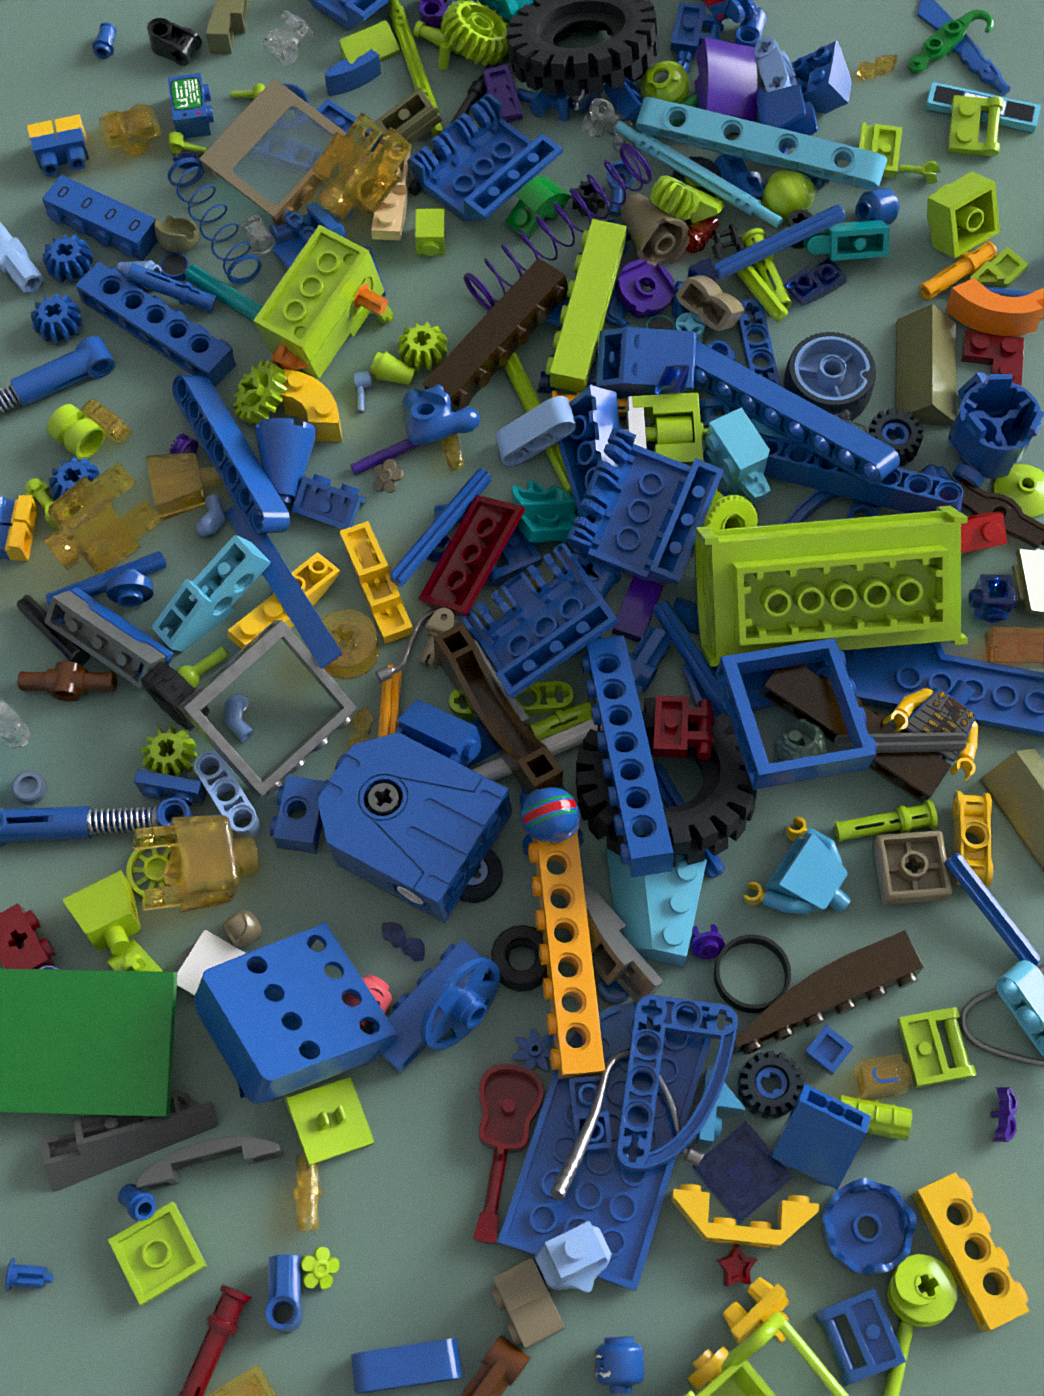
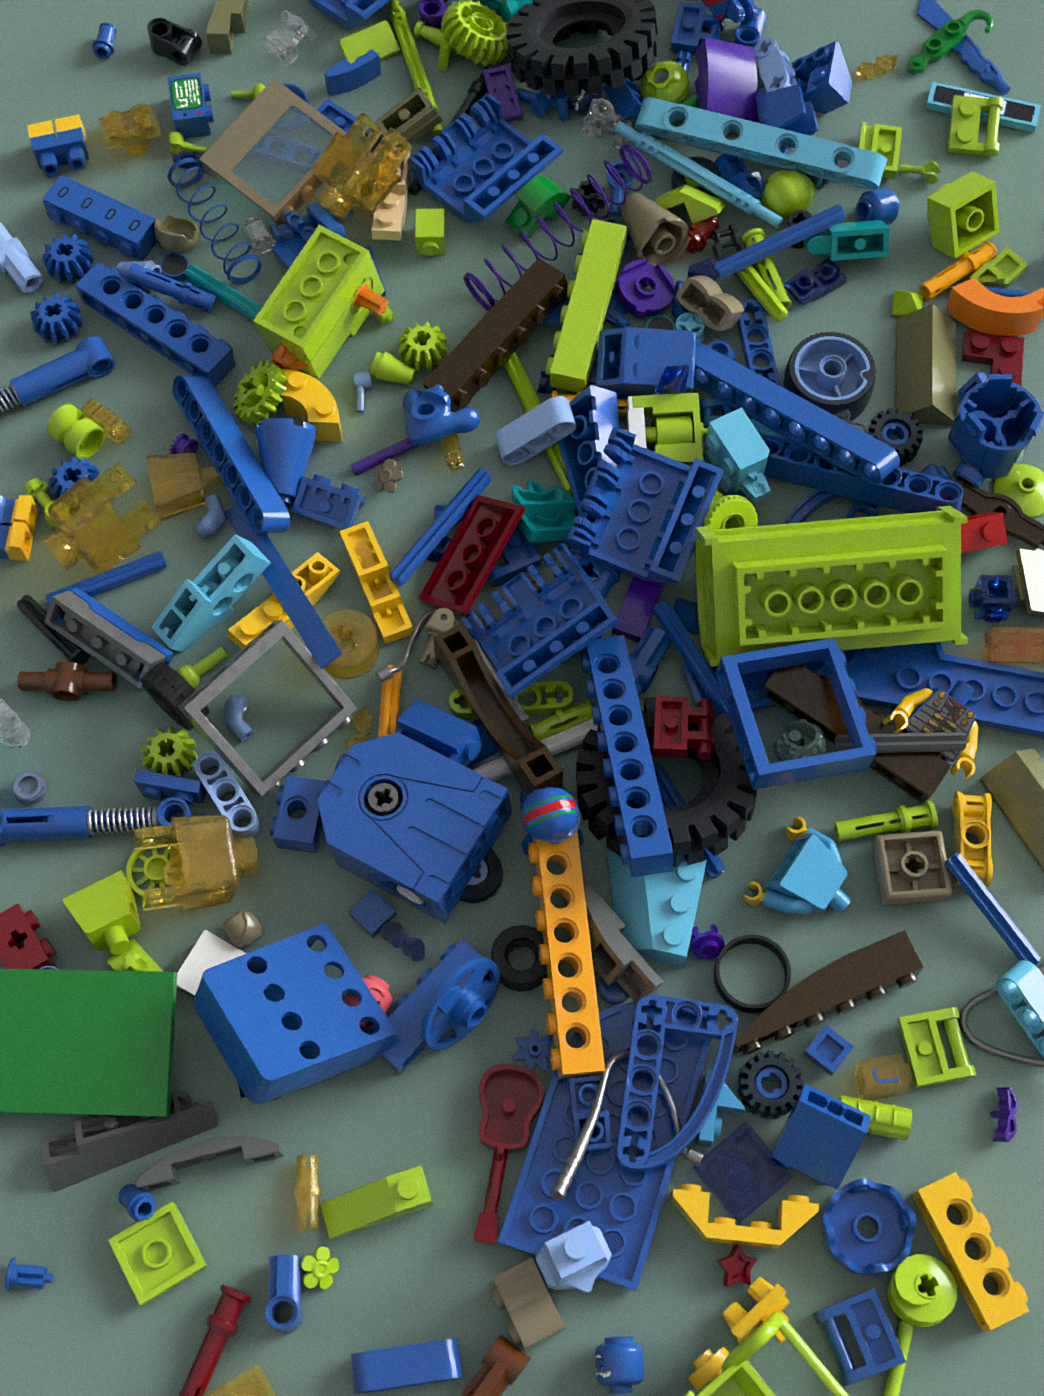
(129, 588): blue plate -> none
(329, 1121): lime piece -> none
(372, 913): none -> blue tile
(377, 1203): none -> lime slope
(674, 197): lime gear -> none
(906, 302): none -> lime slope

